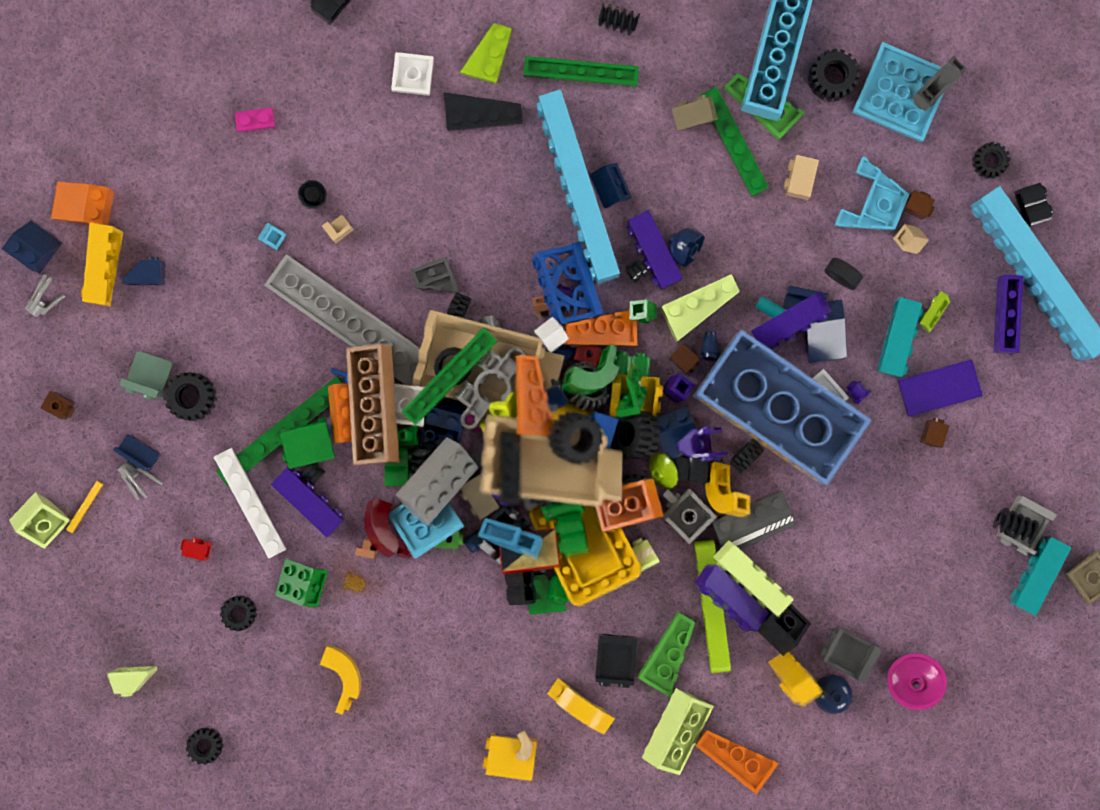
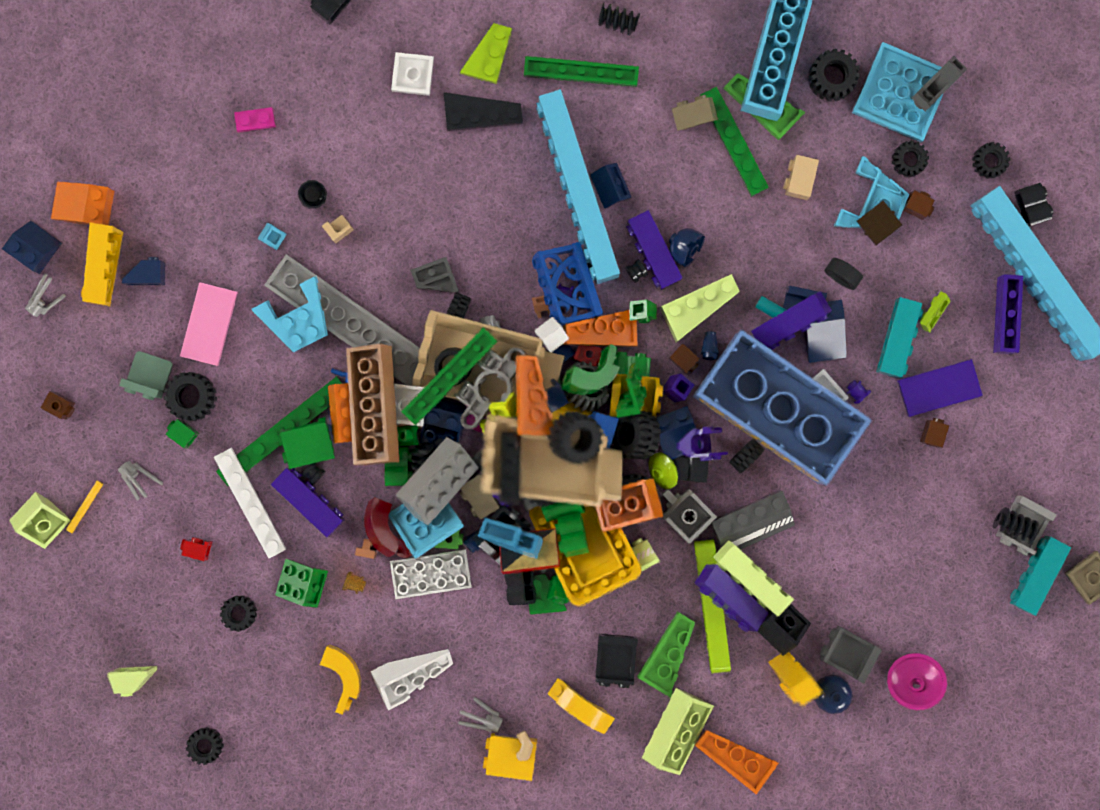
(137, 453): dark blue panel -> none
(181, 433): none -> green brick
(208, 324): none -> bright pink tile
(300, 325): none -> medium azure wing
(401, 677): none -> white wedge
(430, 574): none -> white tile
(490, 723): none -> light grey plant
(720, 494): yellow arch -> none
(879, 223): none -> dark brown piece
(911, 239): tan panel -> none
(920, 153): none -> black tyre

